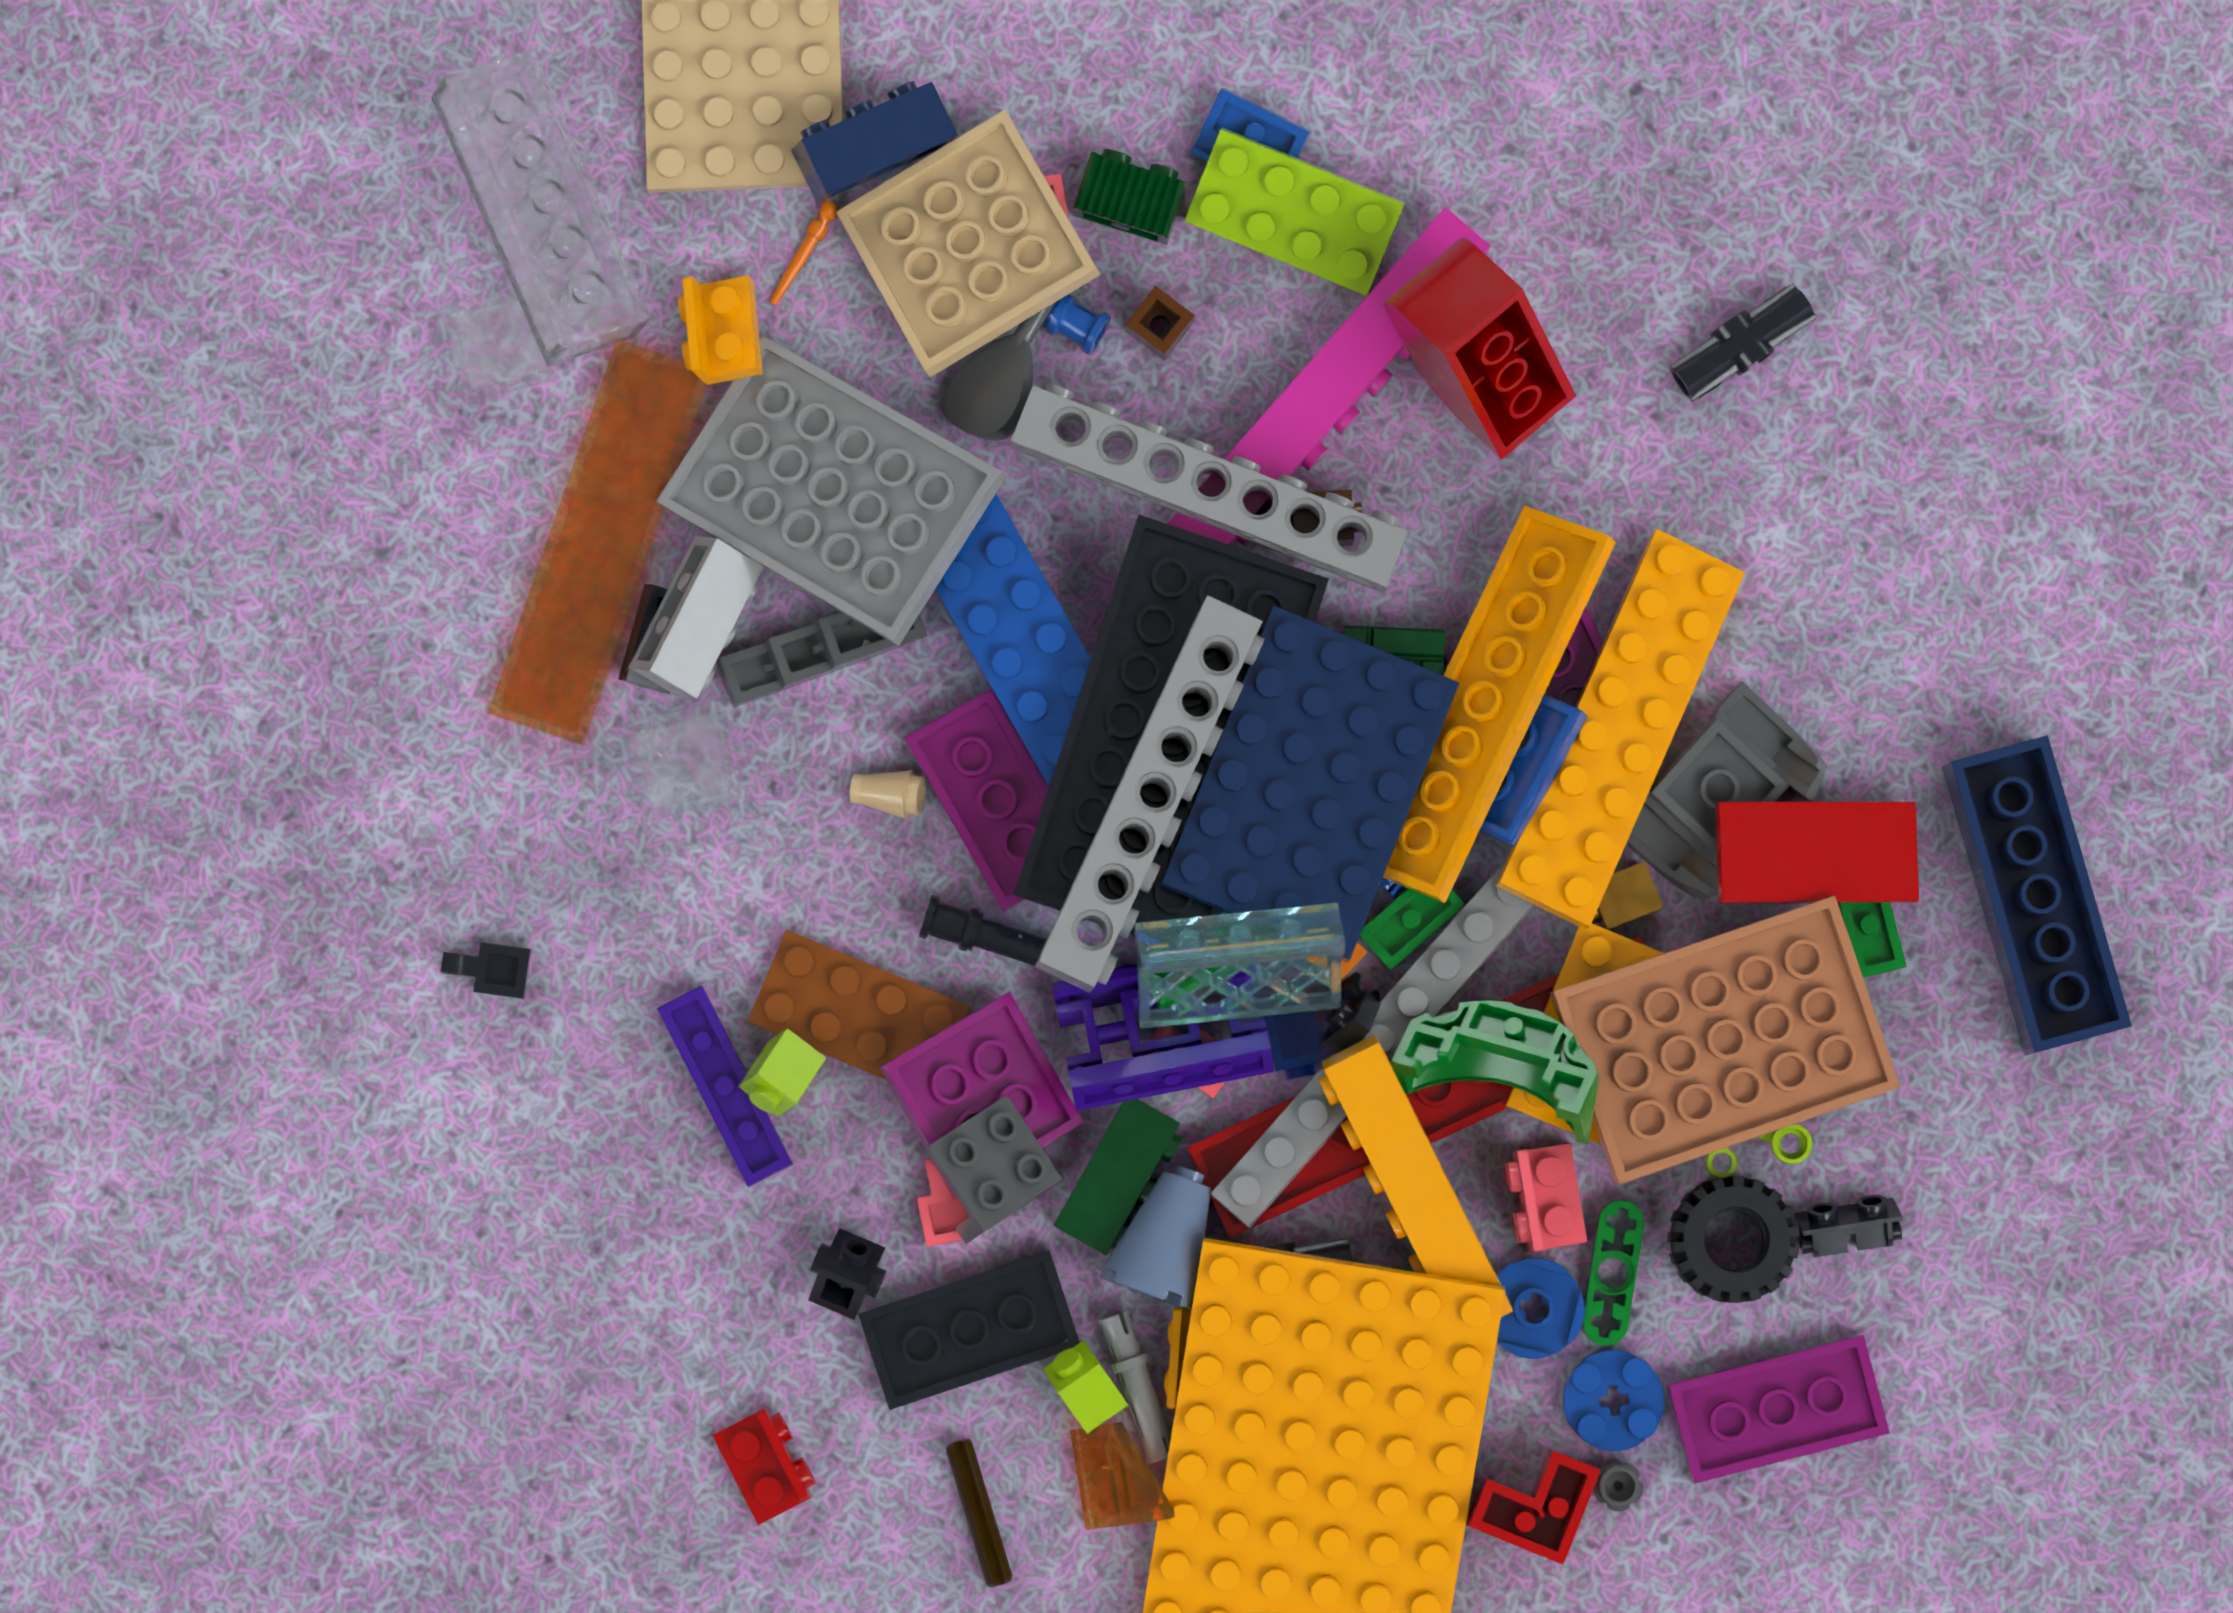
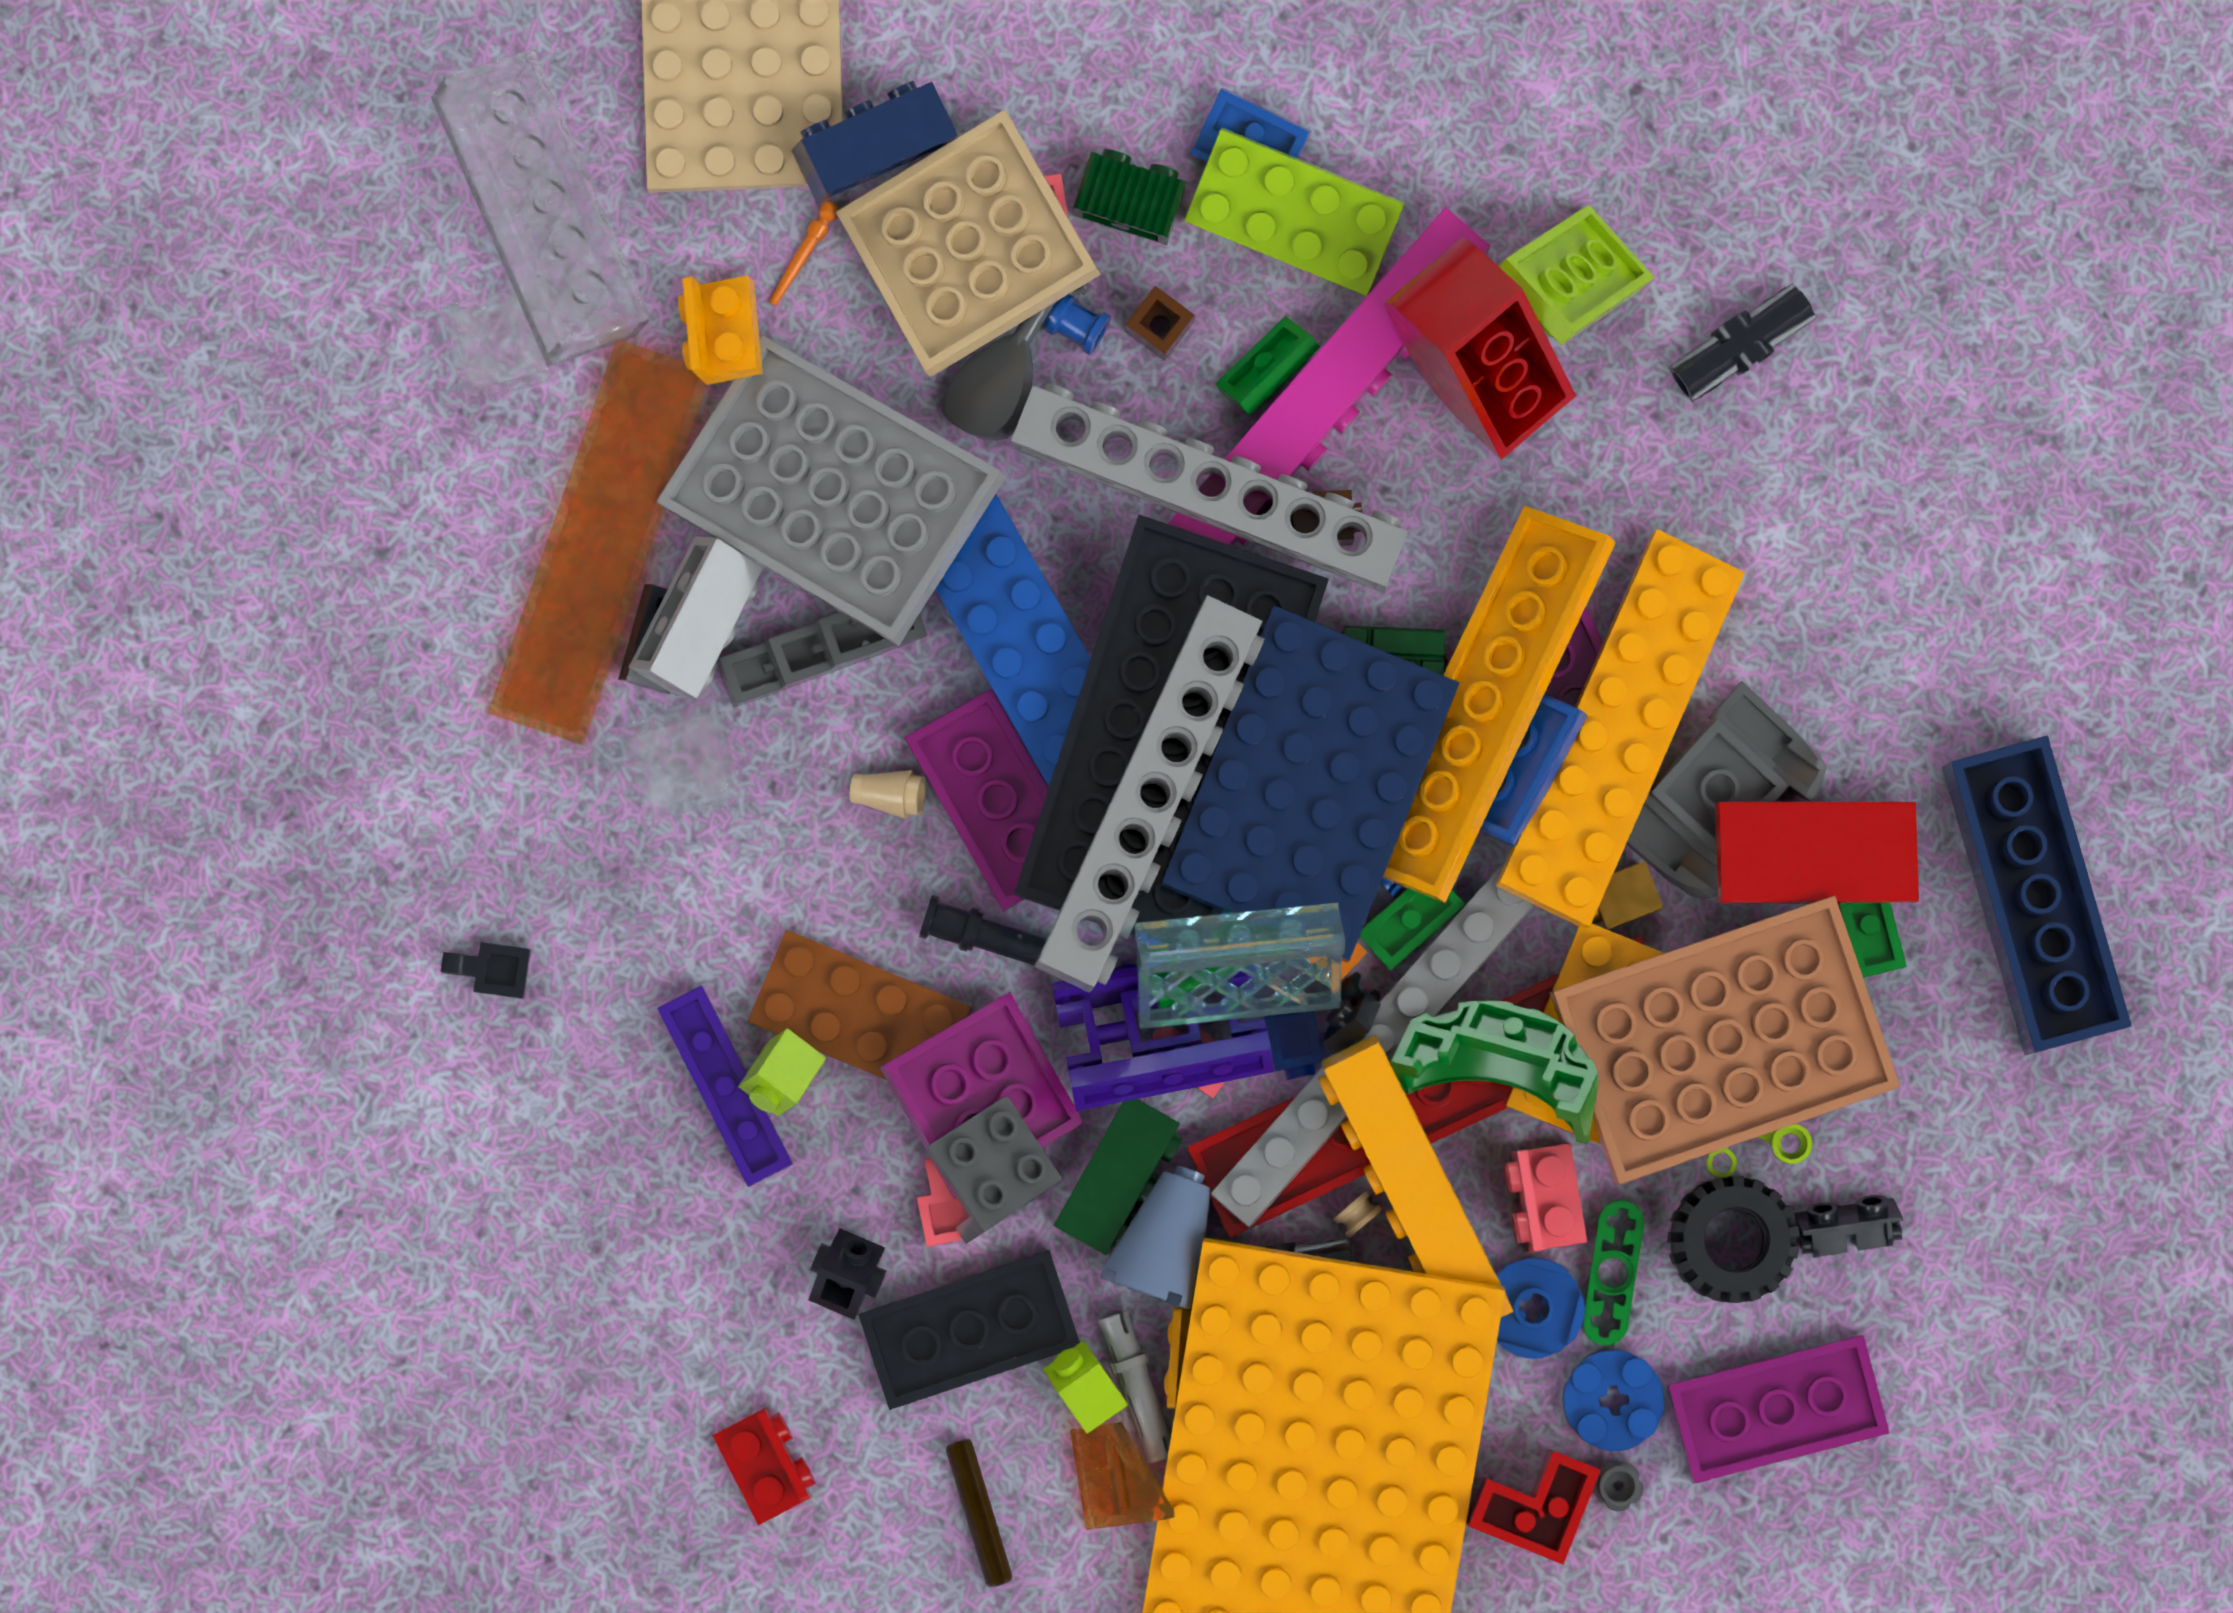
(1267, 365): none -> green plate
(1357, 1214): none -> tan bush
(1576, 274): none -> lime plate

